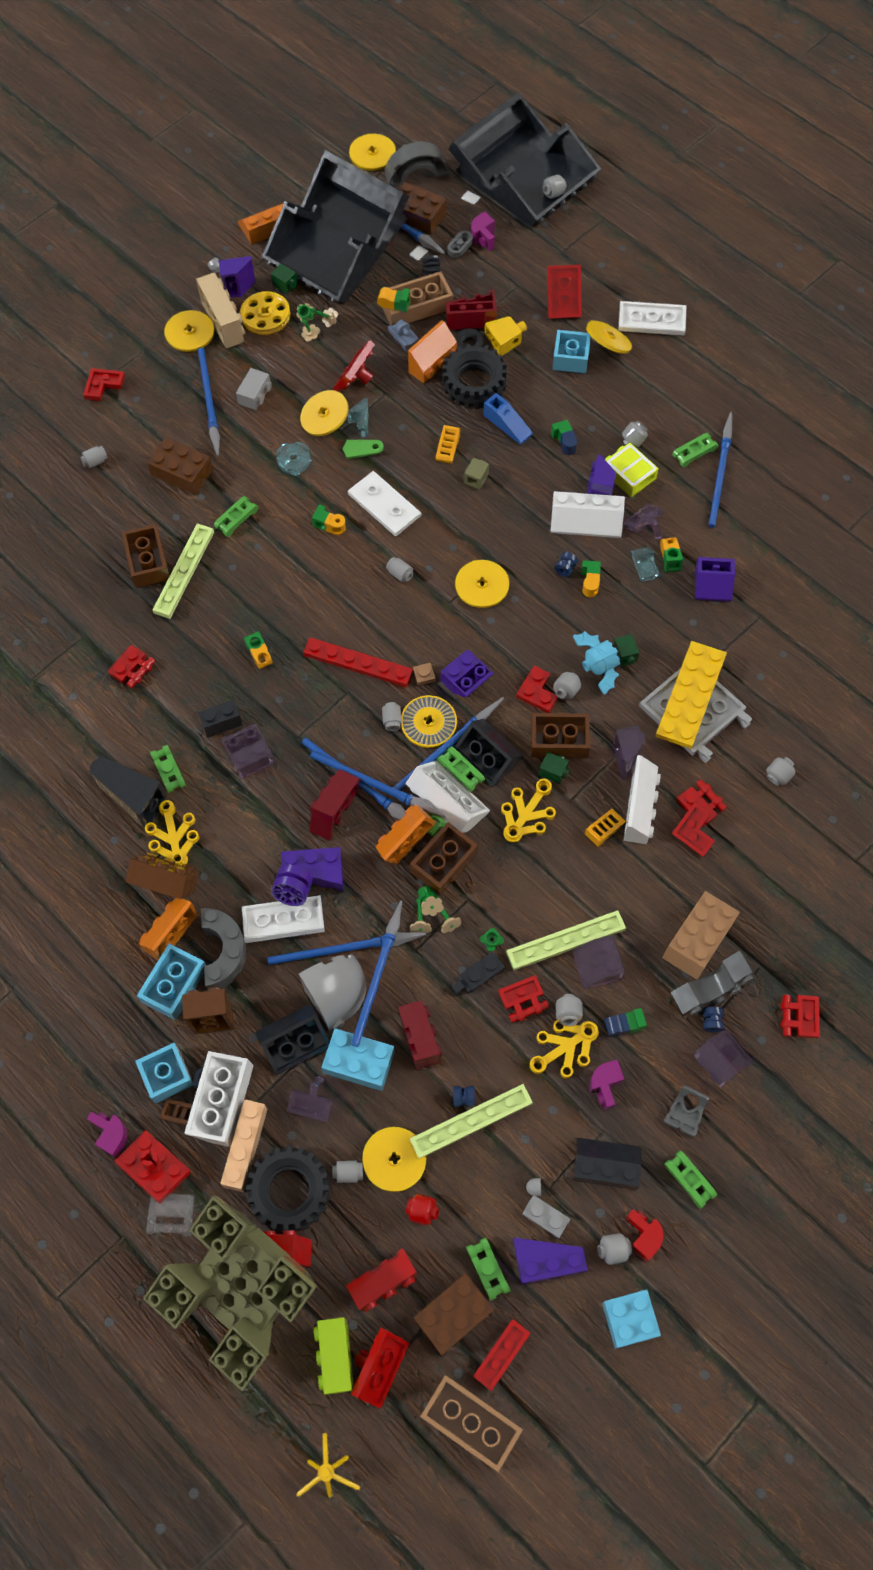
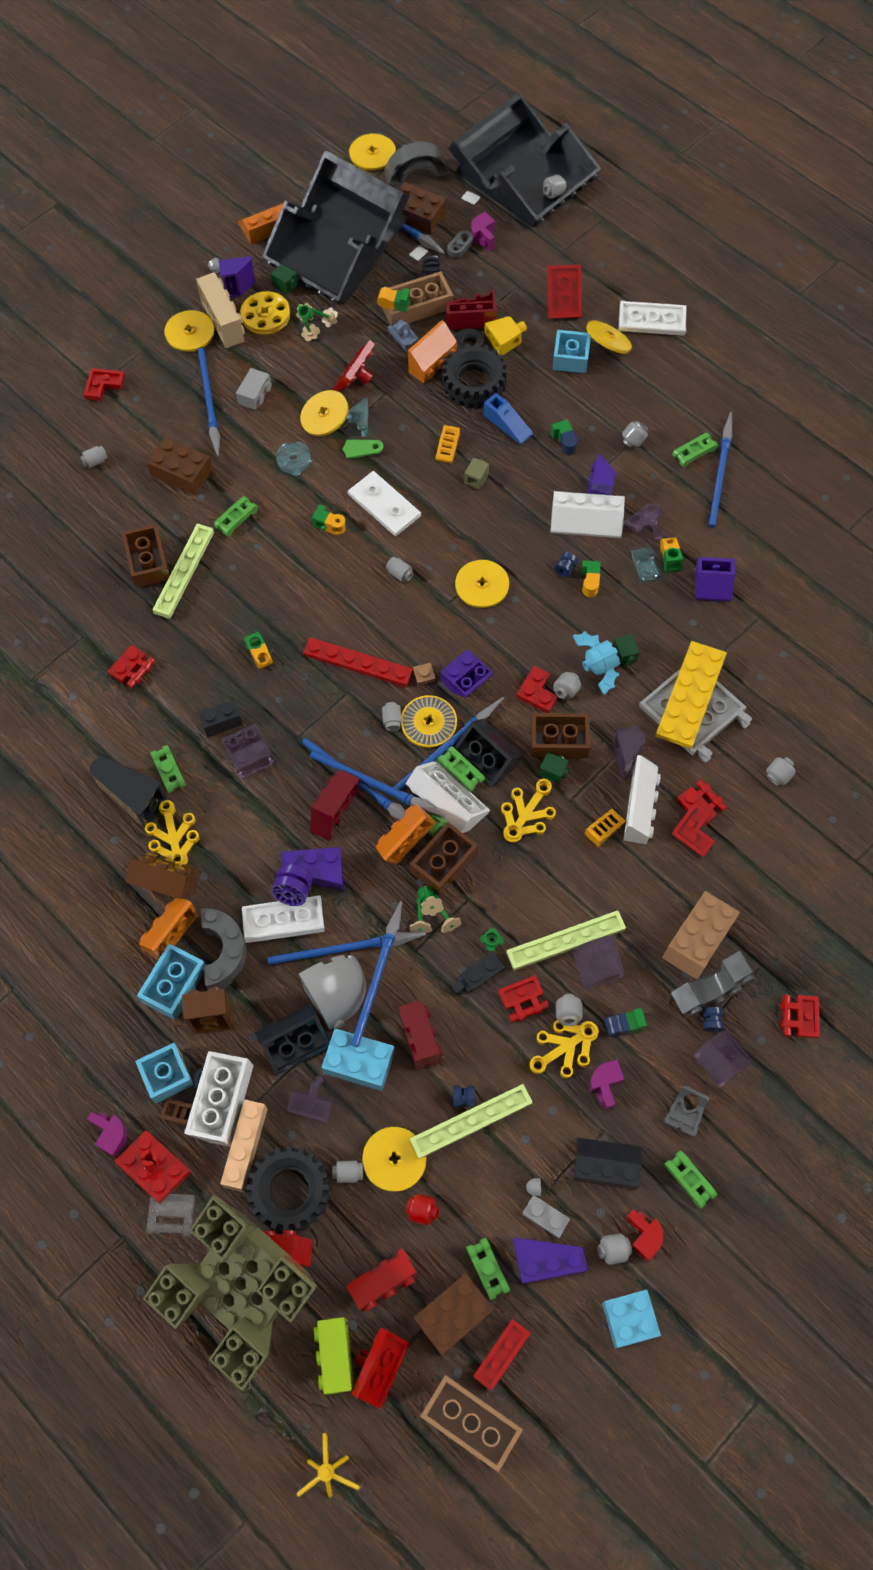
(632, 469): neon yellow brick -> none

